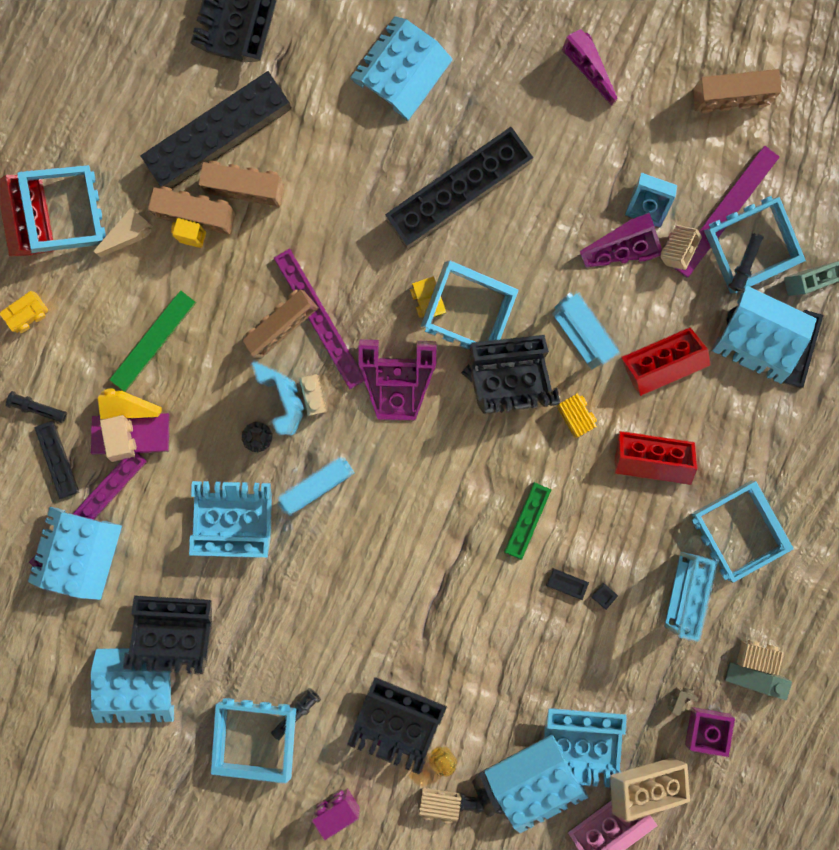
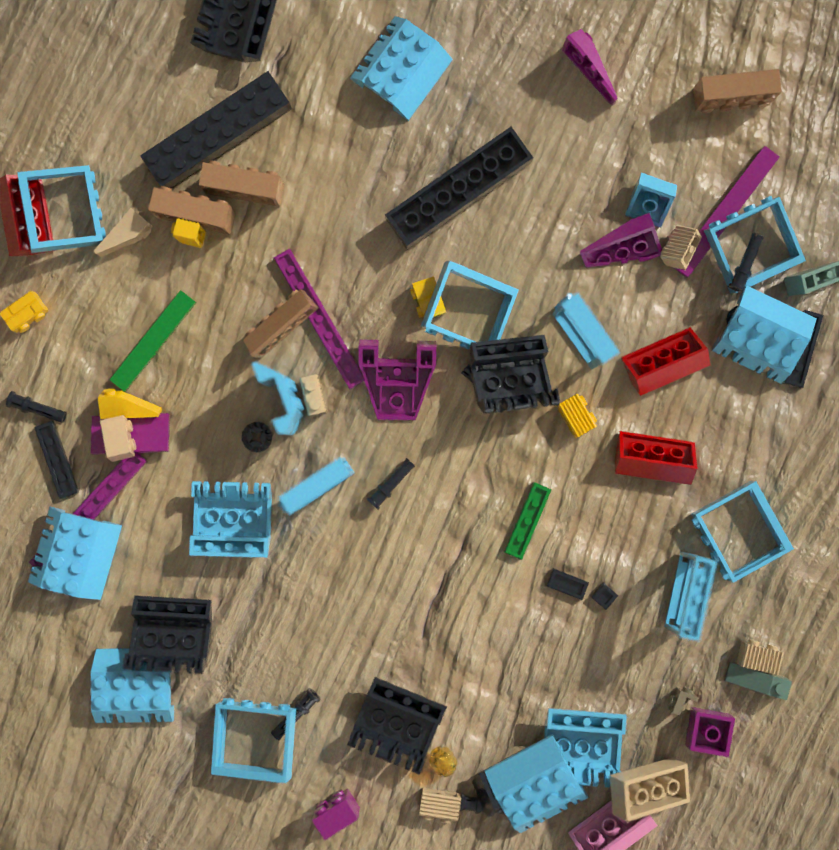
(384, 491): none -> black pin

